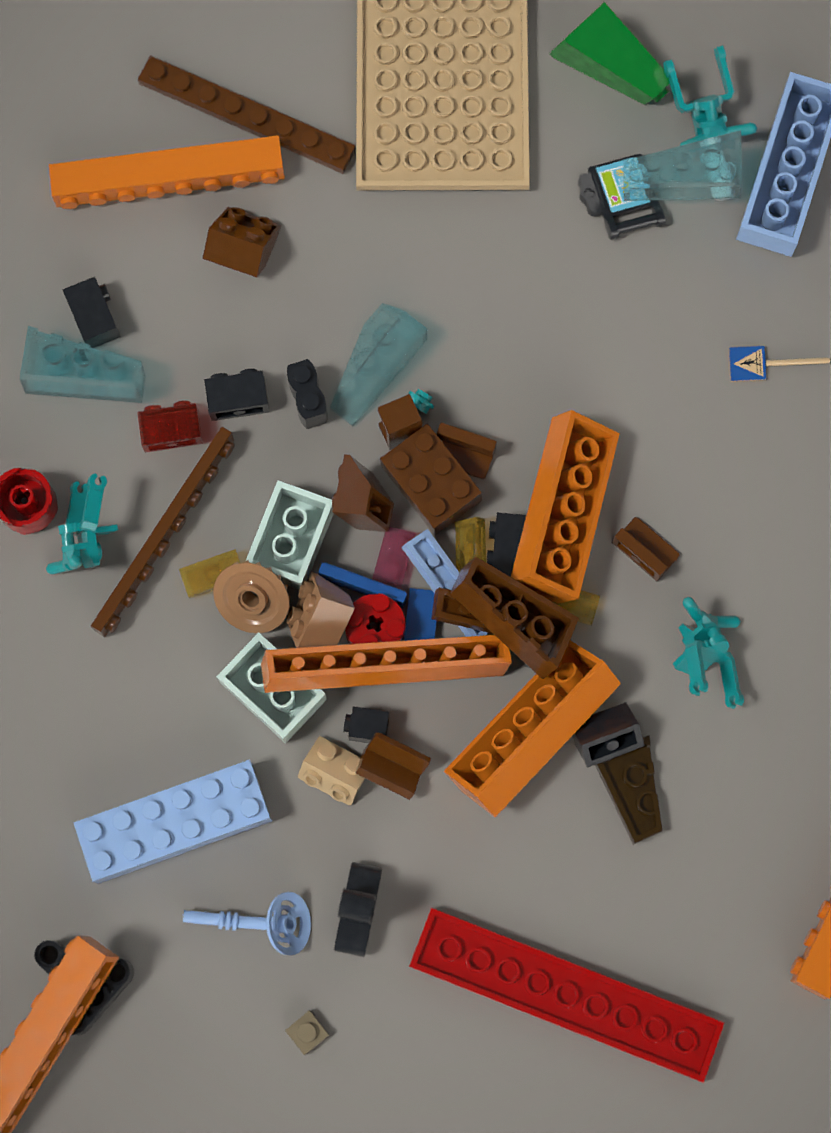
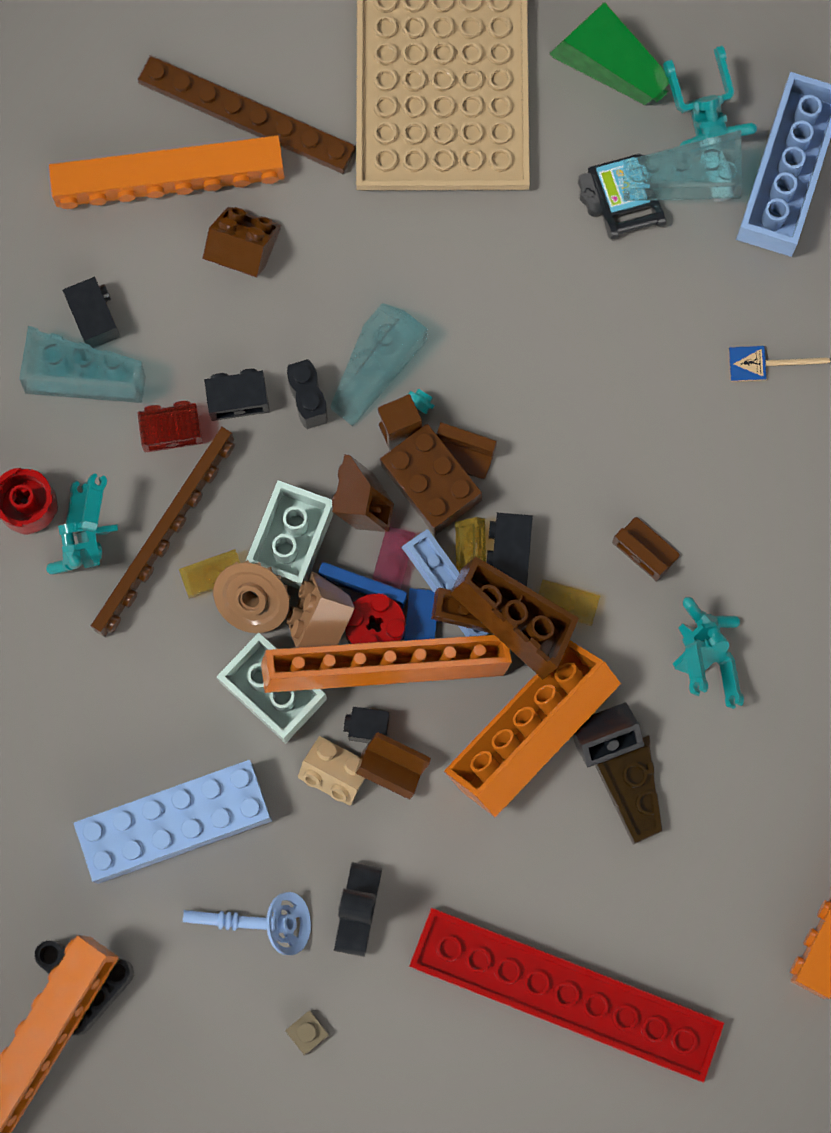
(565, 507): orange brick -> none

